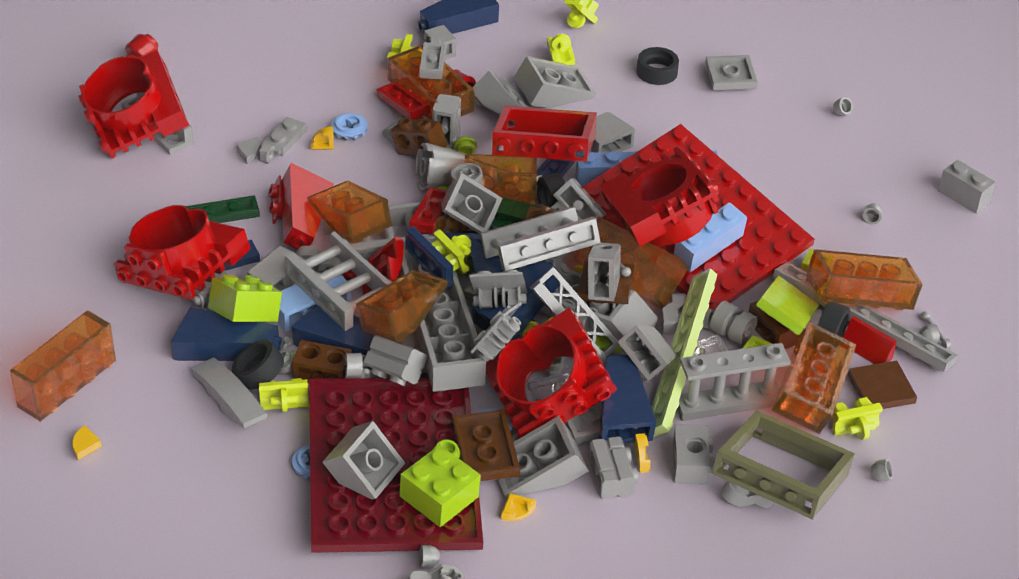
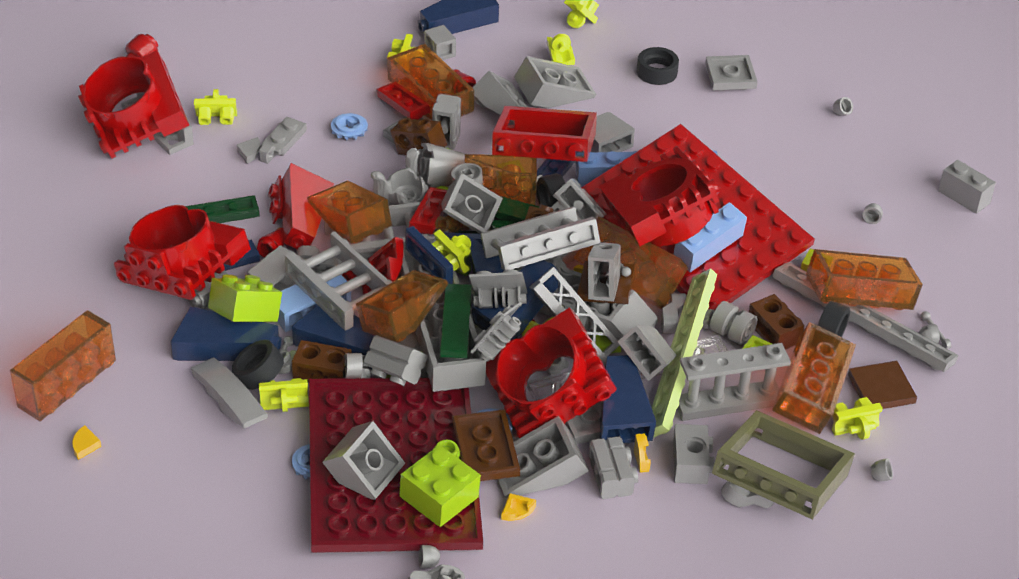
(215, 106): none -> neon yellow hips
(270, 242): none -> red cone
(323, 139): yellow tile -> none
(403, 185): none -> light grey hair
(433, 58): light grey hinge -> none
(456, 321): none -> dark green tile
(465, 145): lime plate -> none
(788, 305): lime tile -> none
(870, 342): red slope -> none

